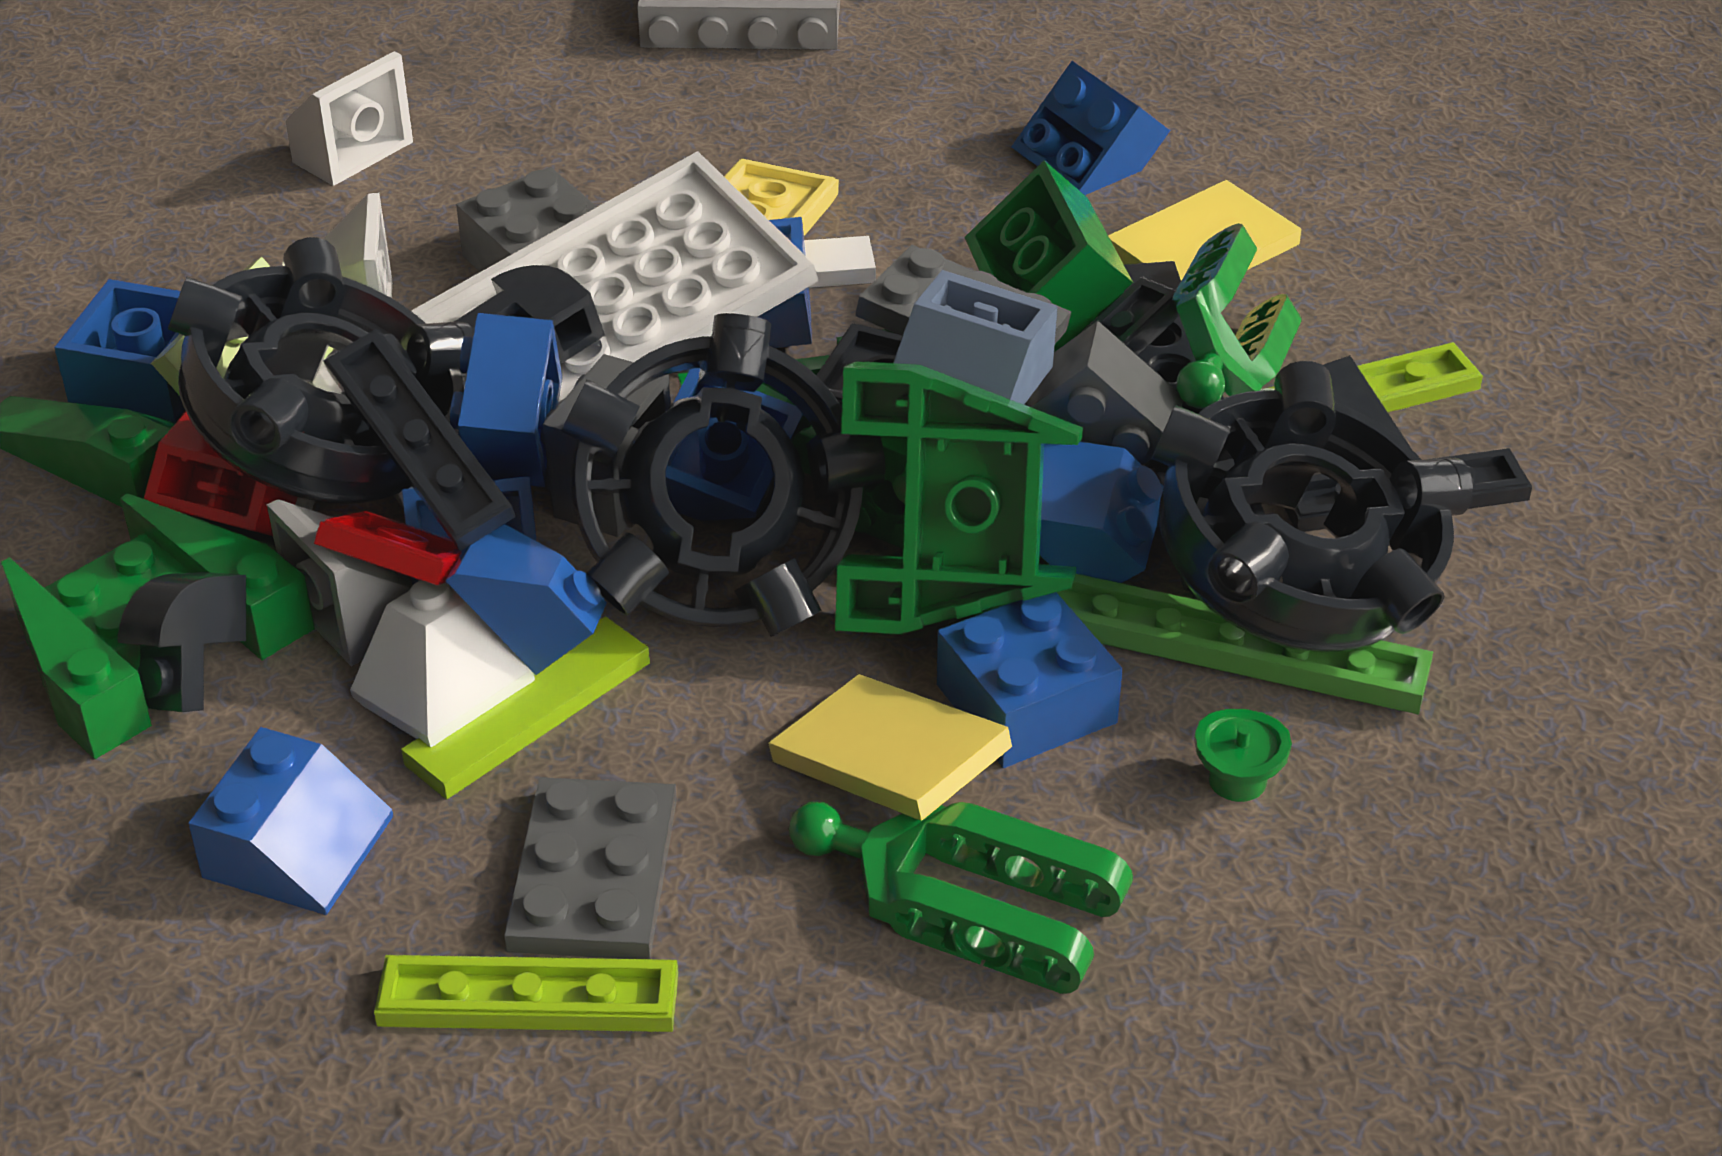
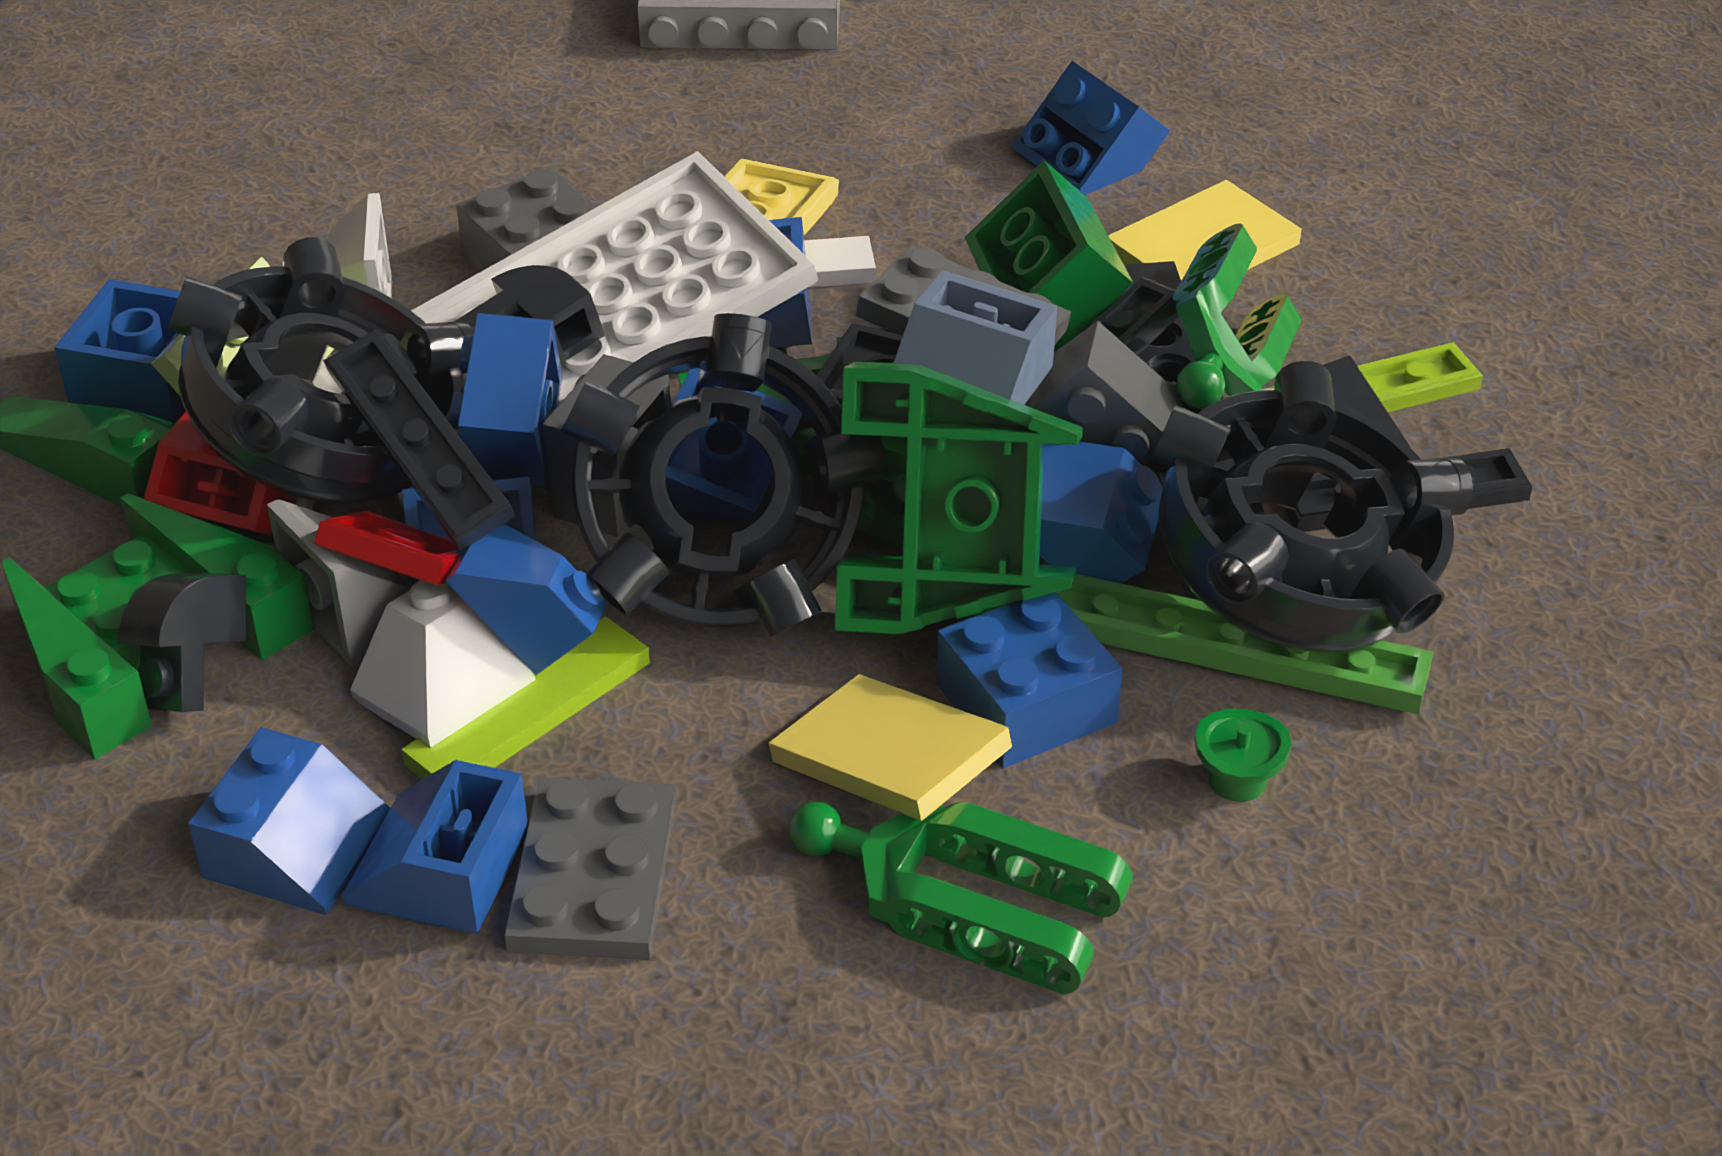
(352, 122): white slope -> none
(444, 848): none -> blue slope
(527, 993): lime tile -> none

